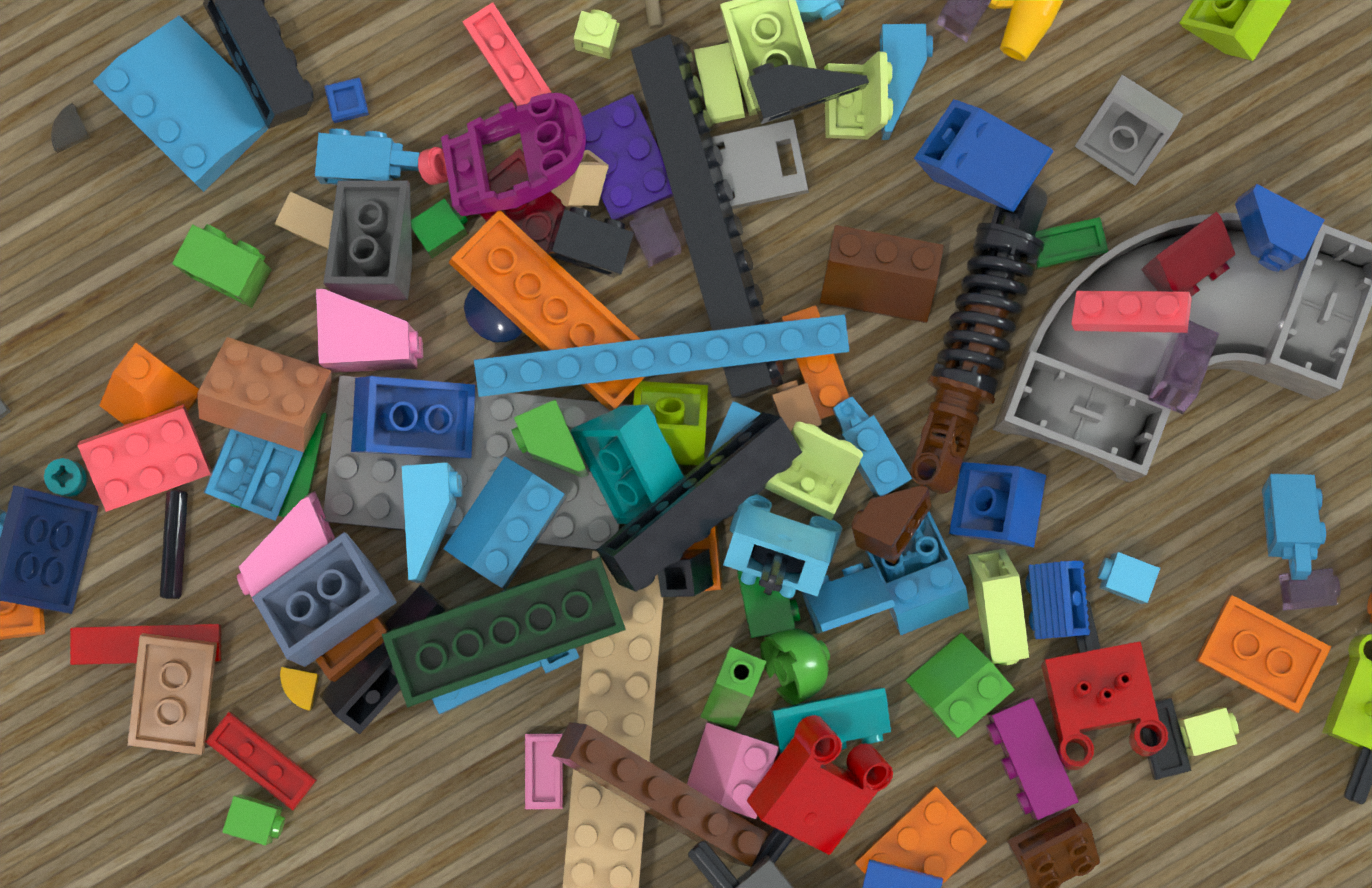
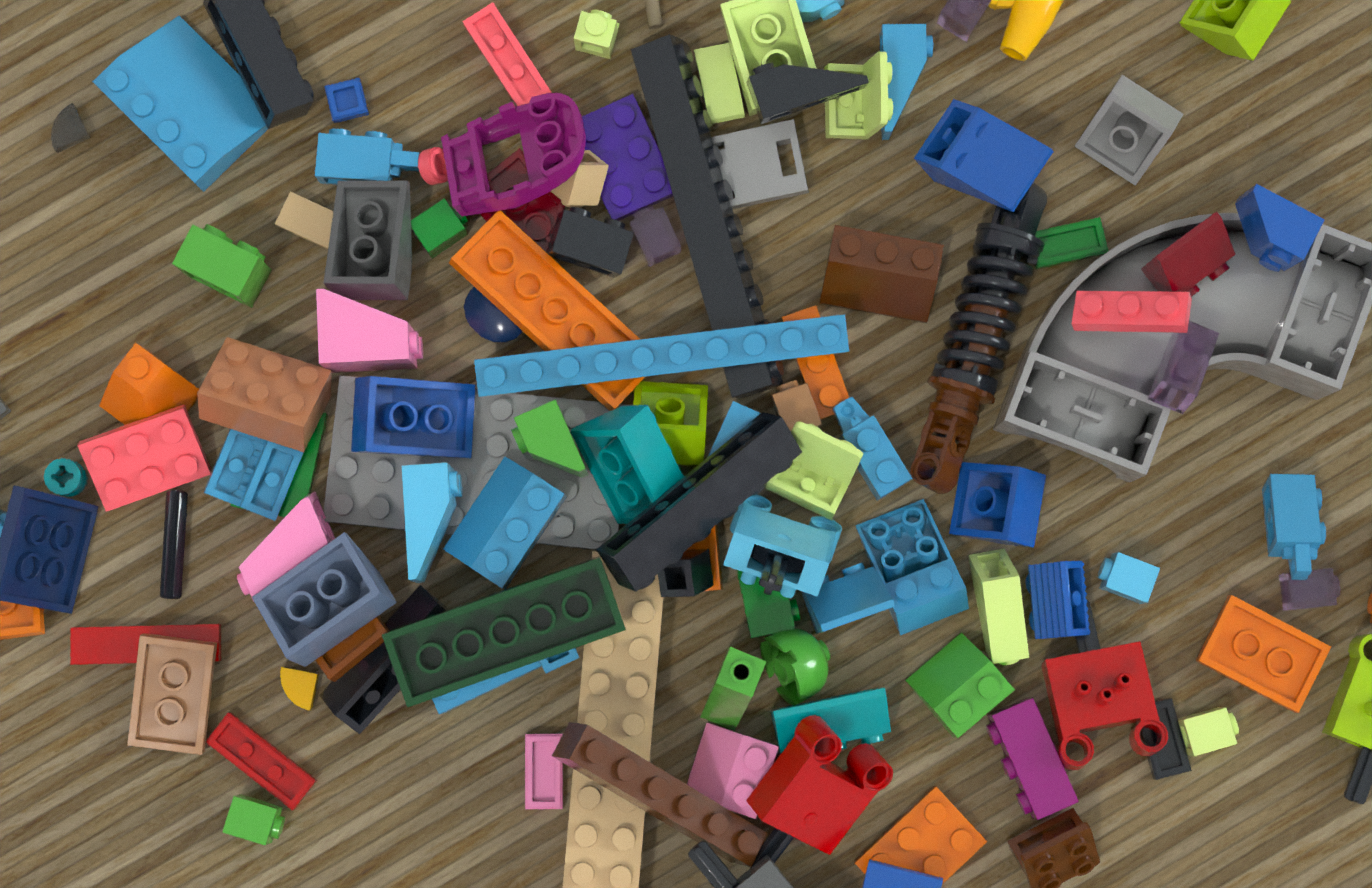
(891, 522): reddish brown slope -> none

